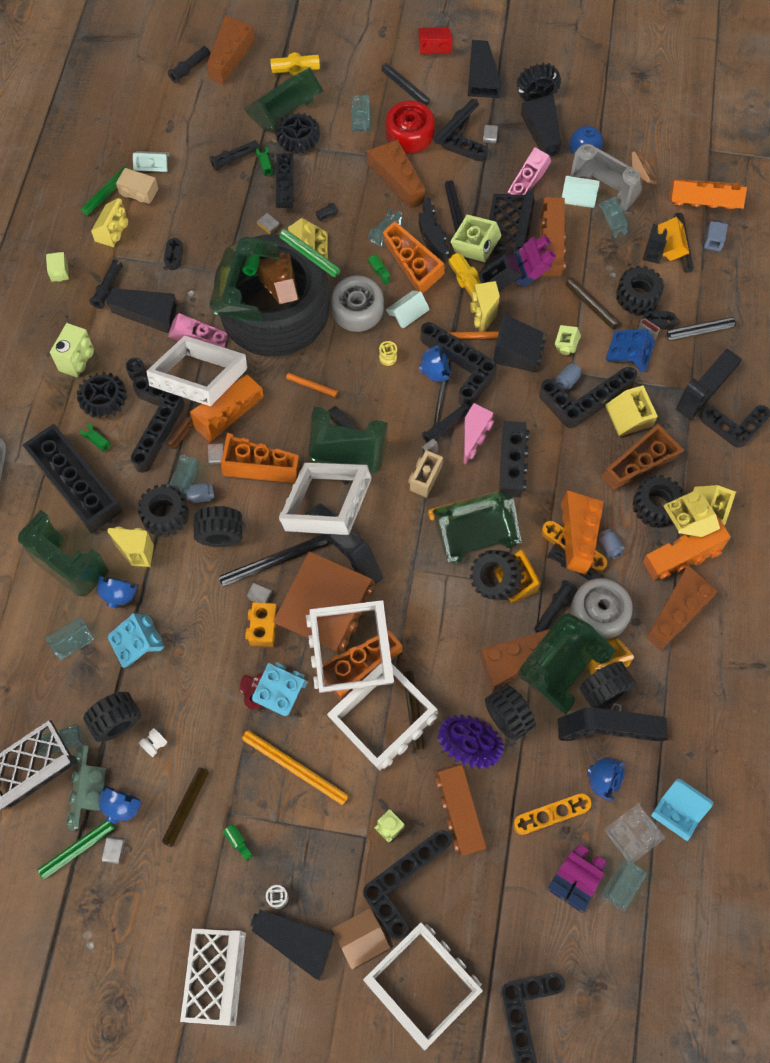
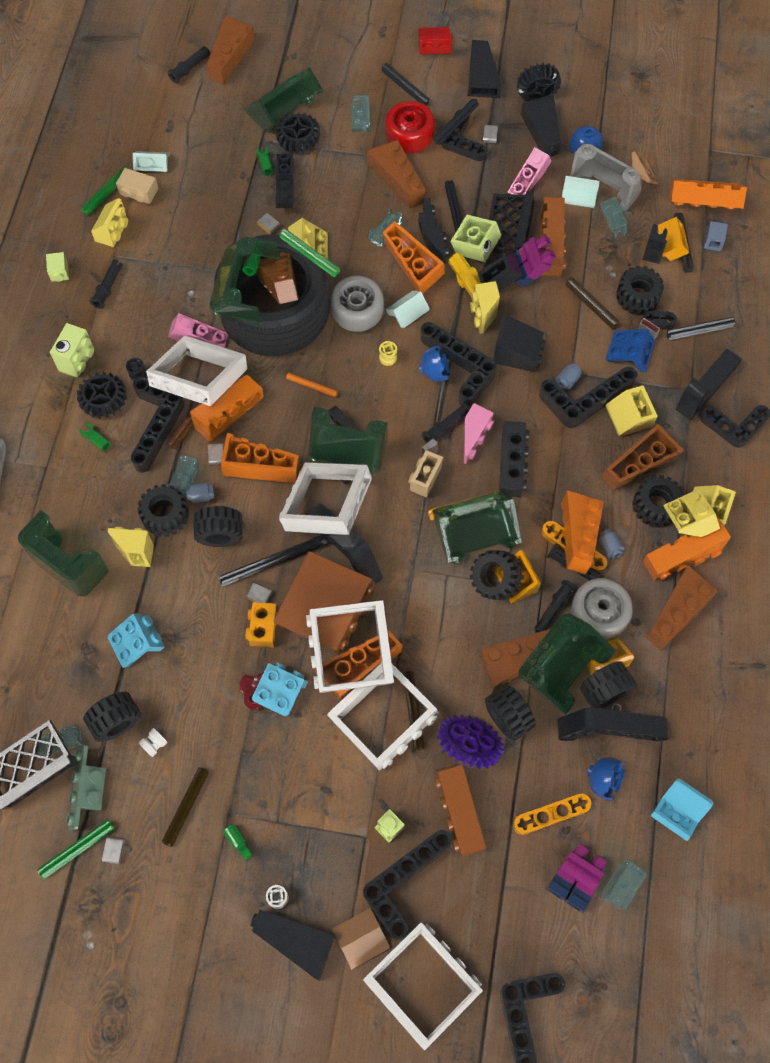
(69, 639): clear light blue hinge -> none
(72, 478): black brick -> none
(115, 591): blue cylinder -> none
(118, 805): blue cylinder -> none
(144, 307): black slope -> none
(169, 253): black beam -> none
(227, 157): black pin -> none
(231, 981): white fence -> none
(294, 63): yellow piece -> none
(295, 767): light orange axle -> none
(327, 211): black pin -> none
(379, 268): green bar -> none
(475, 335): orange bar -> none
(565, 335): yellowish green brick -> none
(634, 833): clear slope -> none

